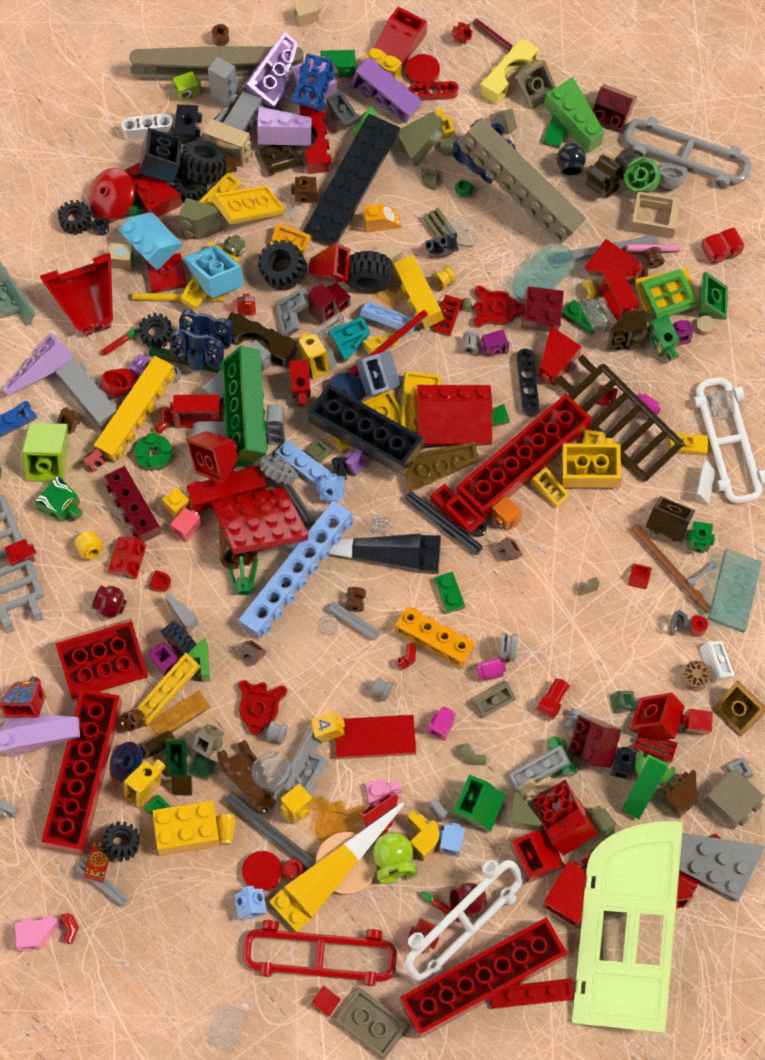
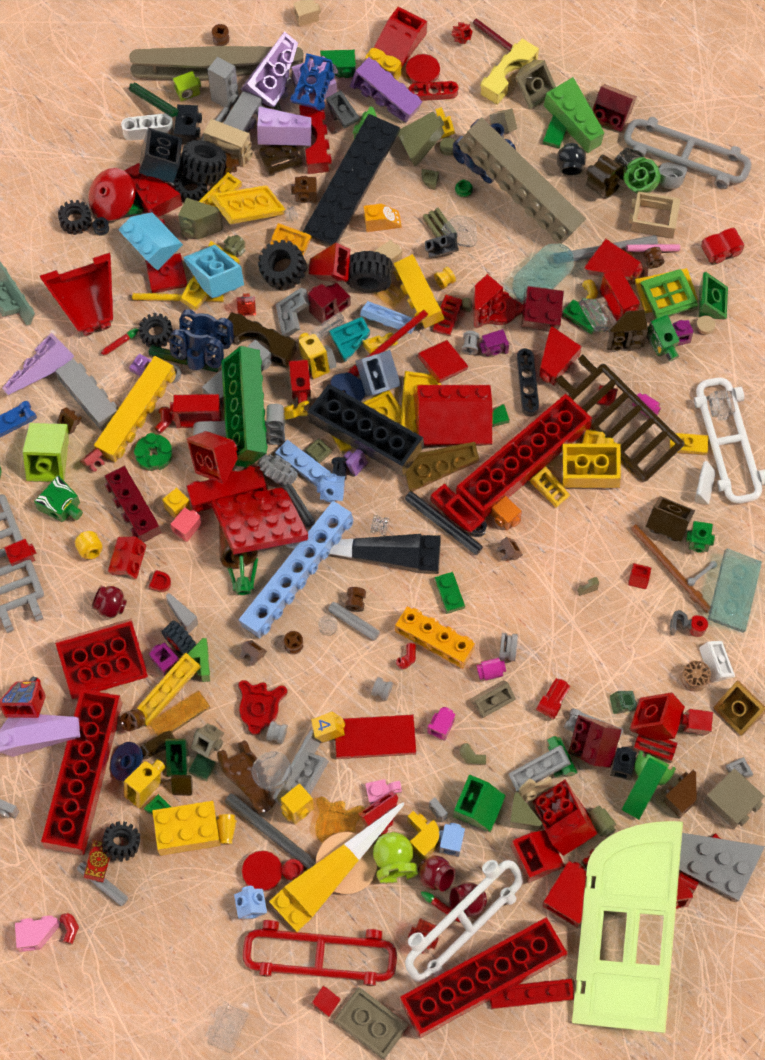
(118, 381): red cap -> none
(121, 255): tan brick -> none
(153, 100): none -> dark green axle
(292, 412): none -> yellow plate
(292, 638): none -> reddish brown wheel
(436, 873): none -> dark red piece
(442, 361): none -> red tile
(486, 300): none -> red slope

